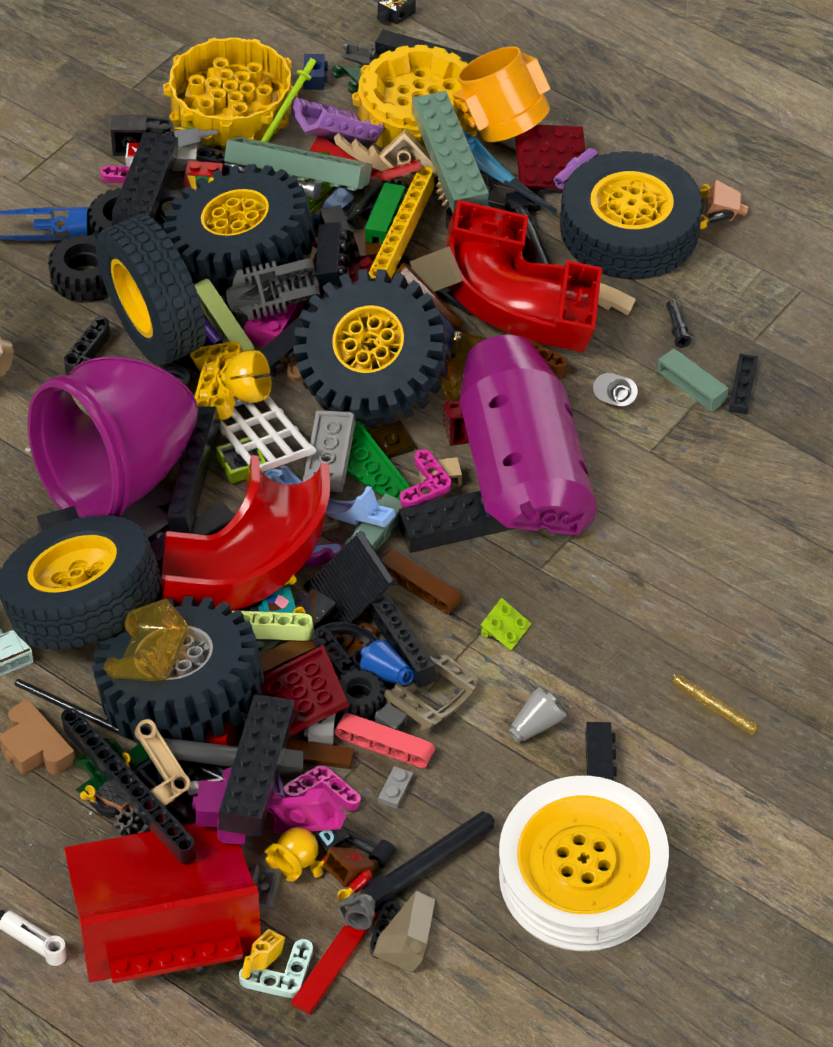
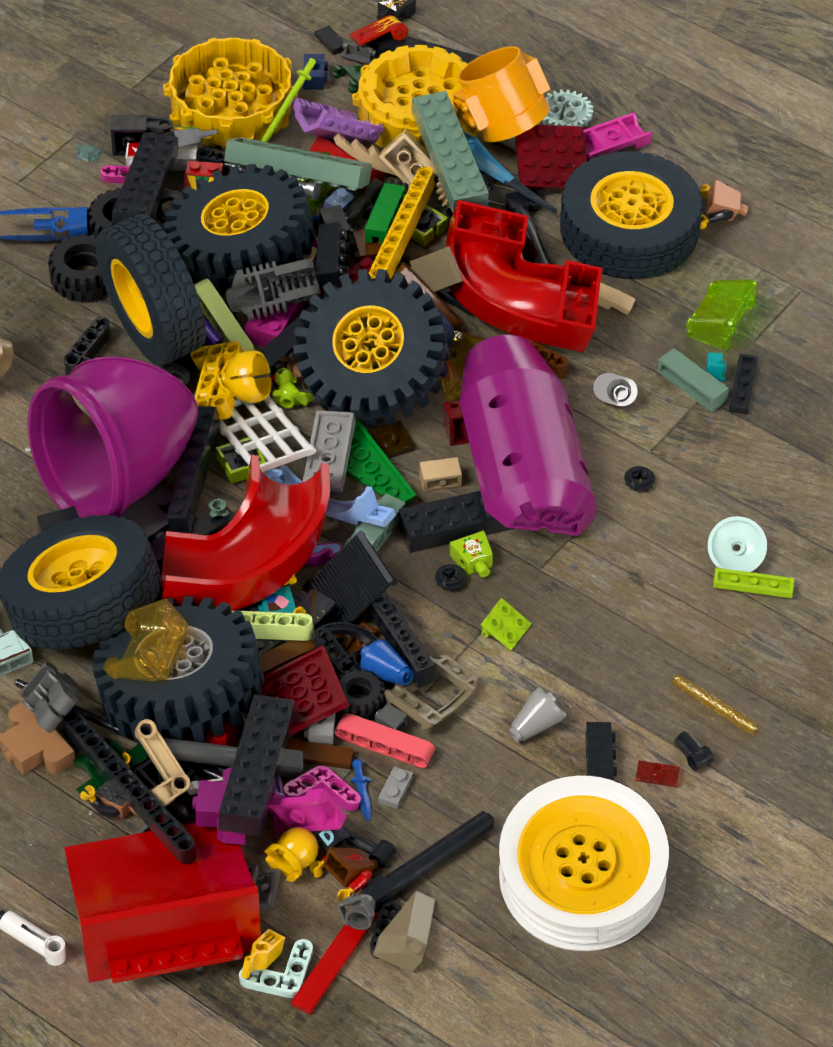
(50, 696): none -> dark grey connector
(87, 152): none -> clear light blue slope
(122, 824): dark grey gear -> none
(218, 508): none -> sand green plate
(288, 394): none -> lime animal
(330, 39): none -> black tile
(361, 783): none -> blue sword
(386, 24): none -> red door
(397, 171): red tile -> none
(421, 582): reddish brown beam -> none
(429, 224): none -> piece
(431, 484): dark pink beam -> none
(446, 572): none -> black gear
(473, 554): none -> lime torso
(562, 177): medium lavender piece -> none
(576, 114): none -> light aqua gear
(615, 136): none -> dark pink piece
(632, 475): none -> black gear
(657, 773): none -> clear red plate
(679, 329): black pin -> none
(696, 755): none -> black piece
(716, 366): none -> teal brick
(721, 311): none -> clear neon green windscreen
(739, 532): none -> light aqua dish
(753, 582): none -> lime plate

